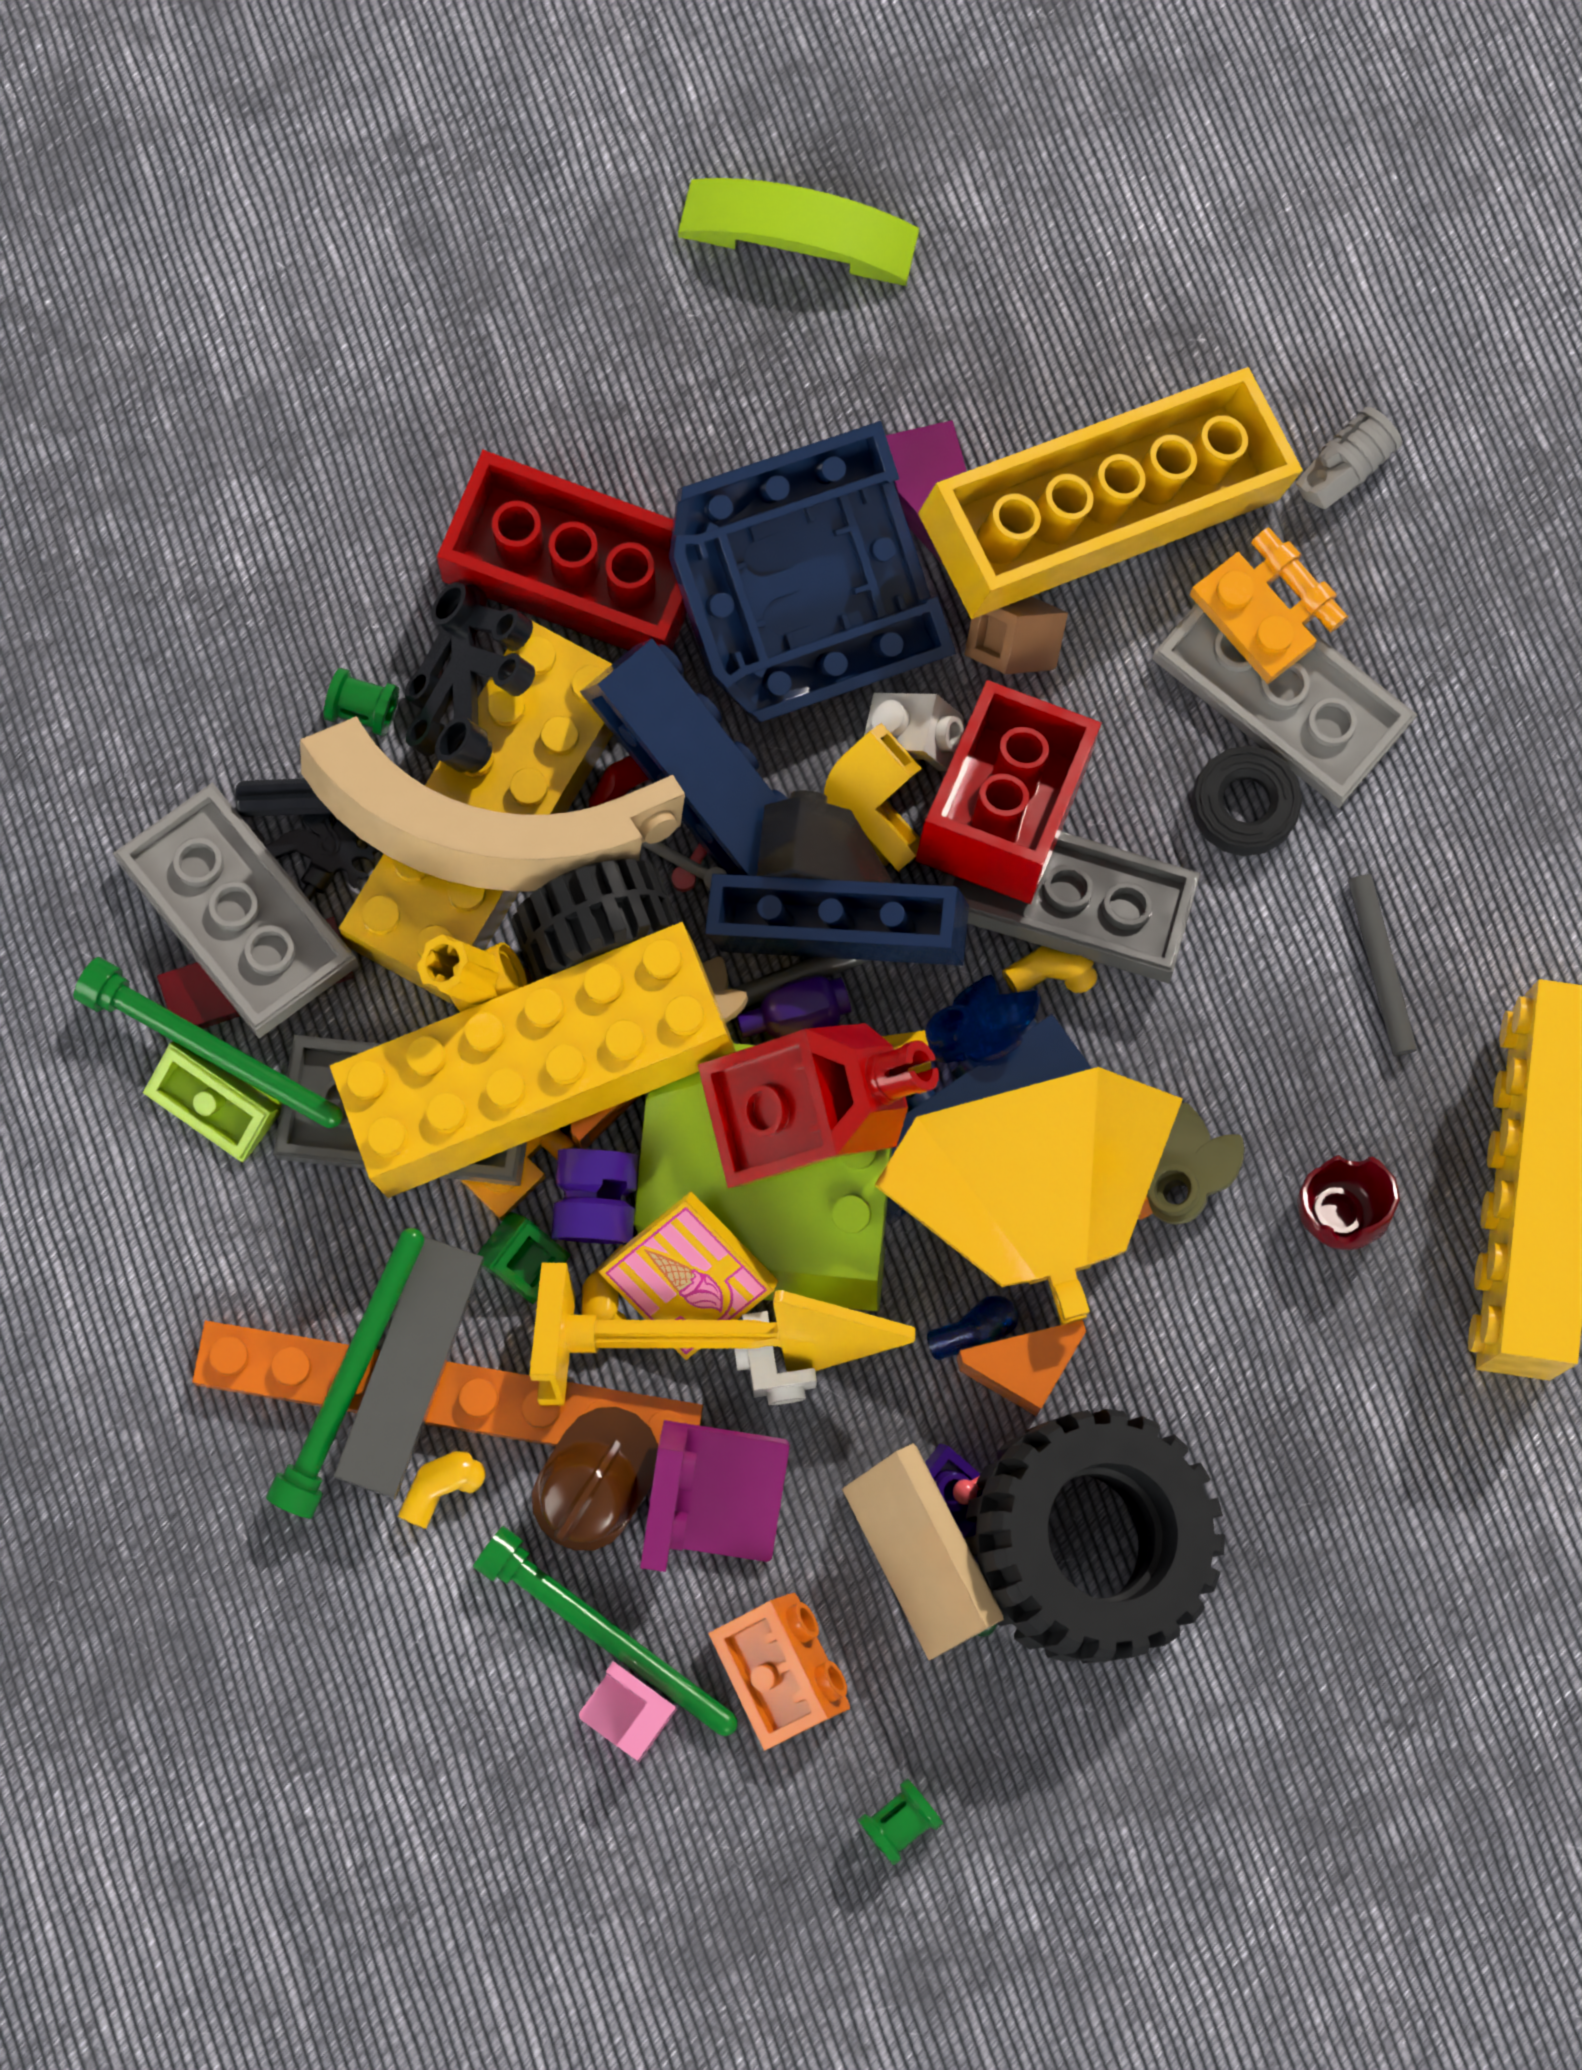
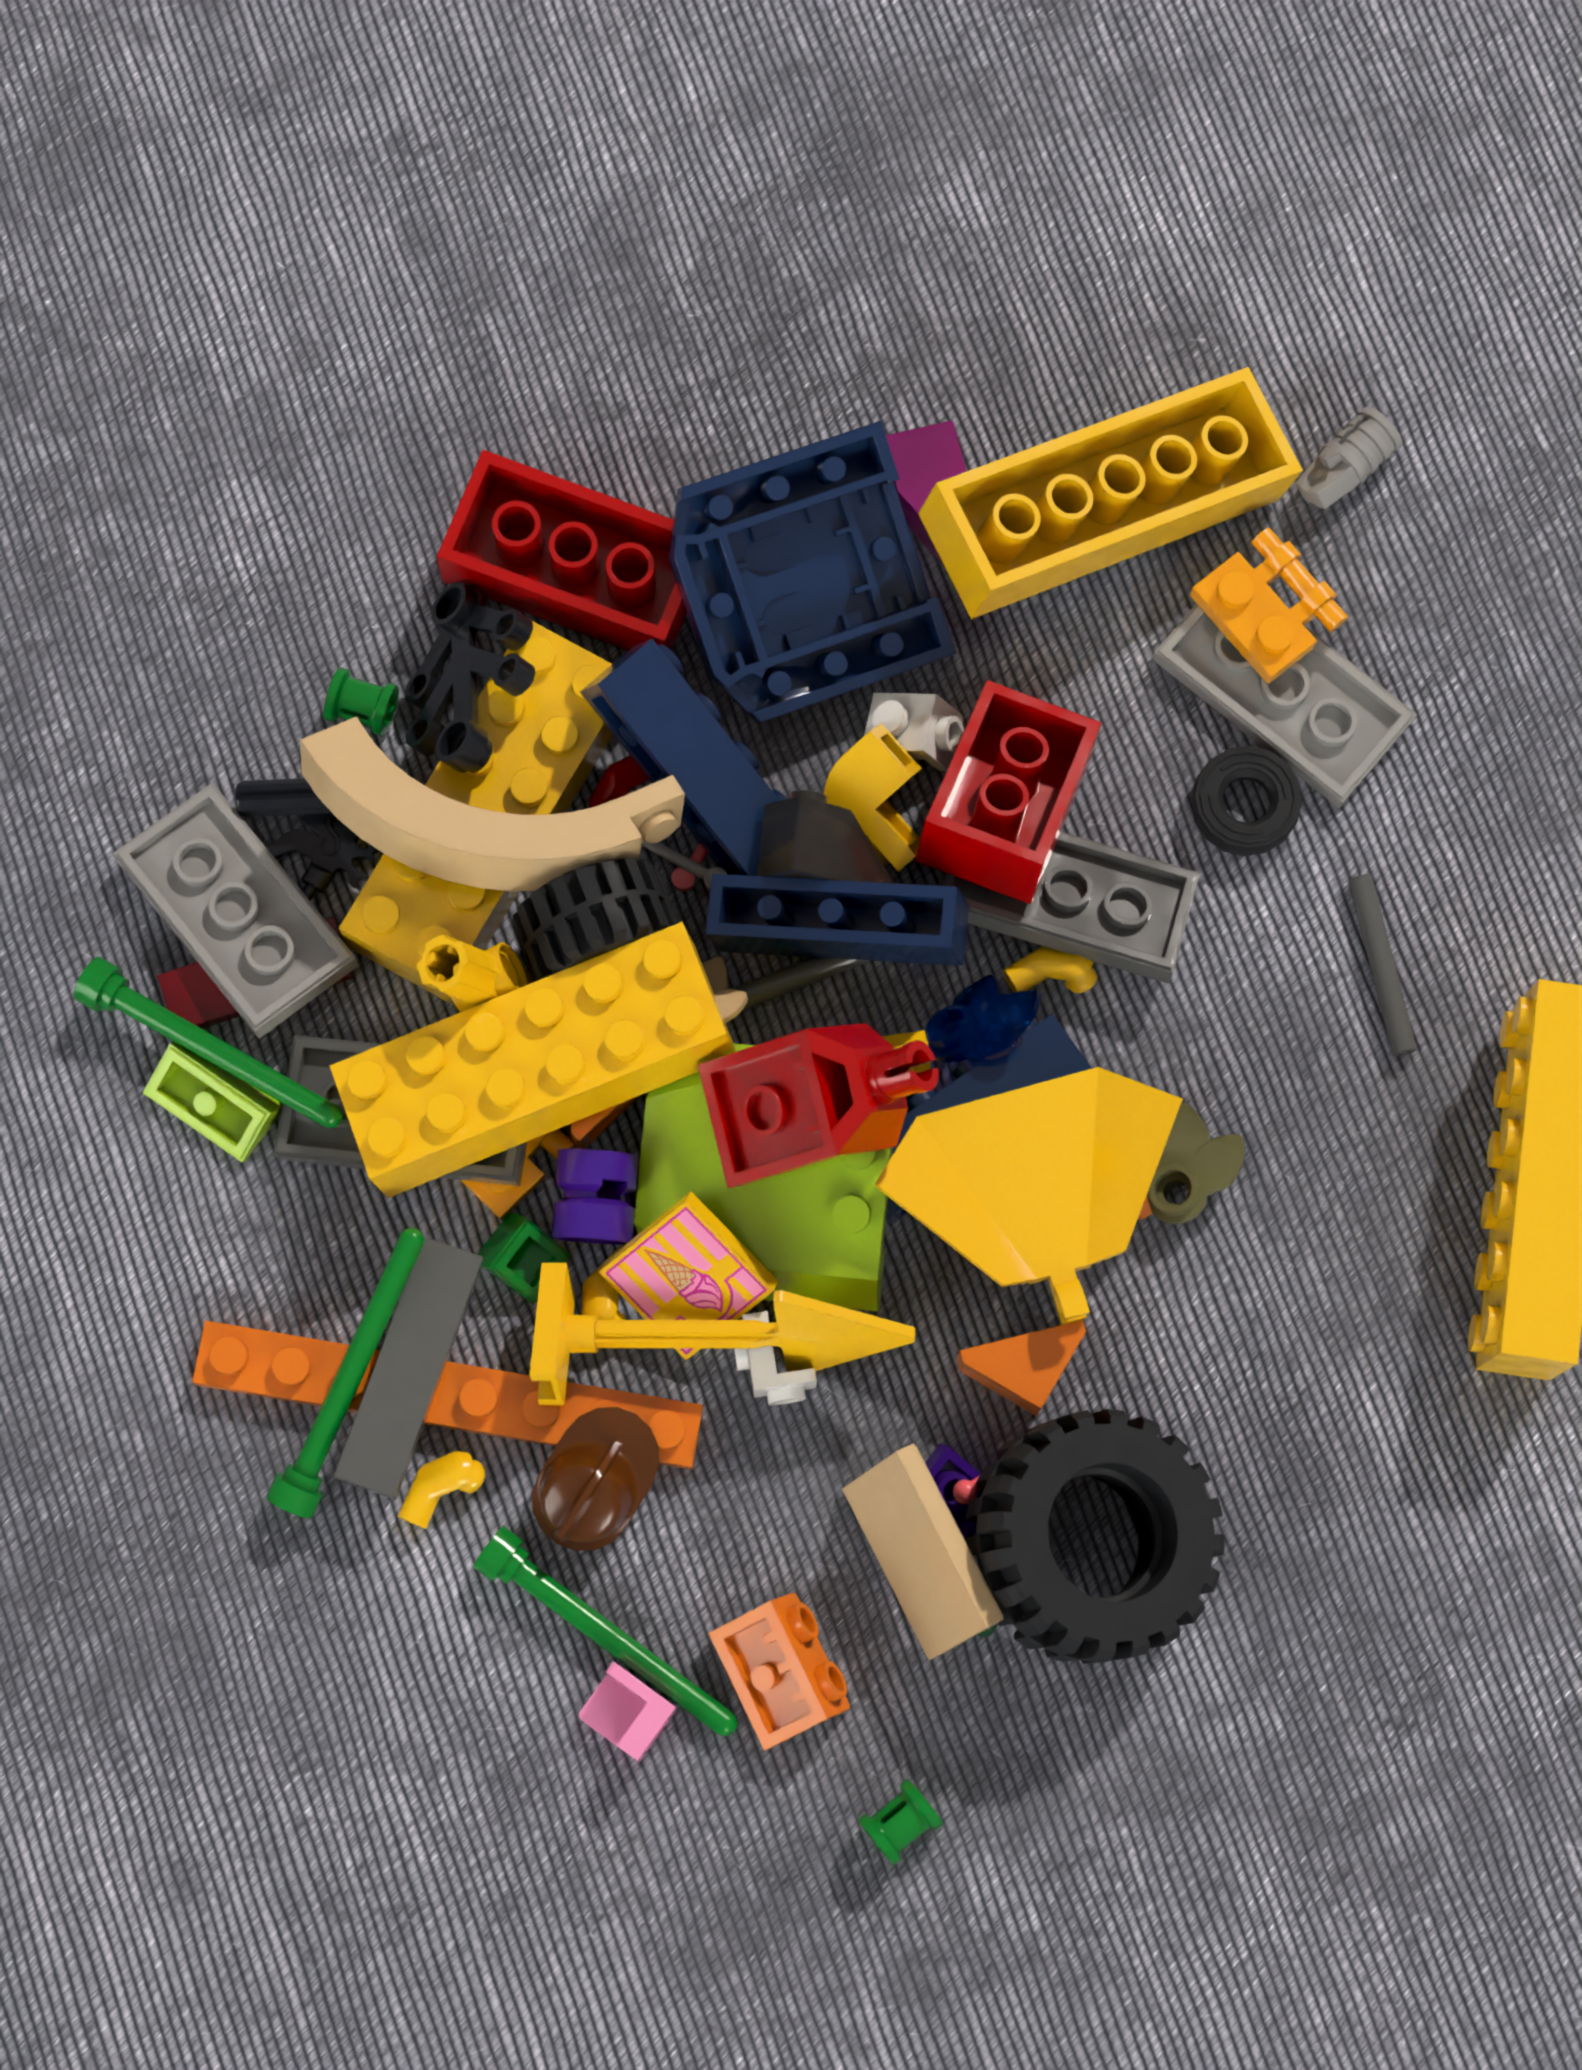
(714, 1494): magenta bracket -> none
(797, 1006): dark purple plant -> none
(801, 222): lime slope -> none
(981, 1325): clear blue arm -> none
(1018, 637): medium nougat panel -> none
(1348, 1202): dark red hair -> none

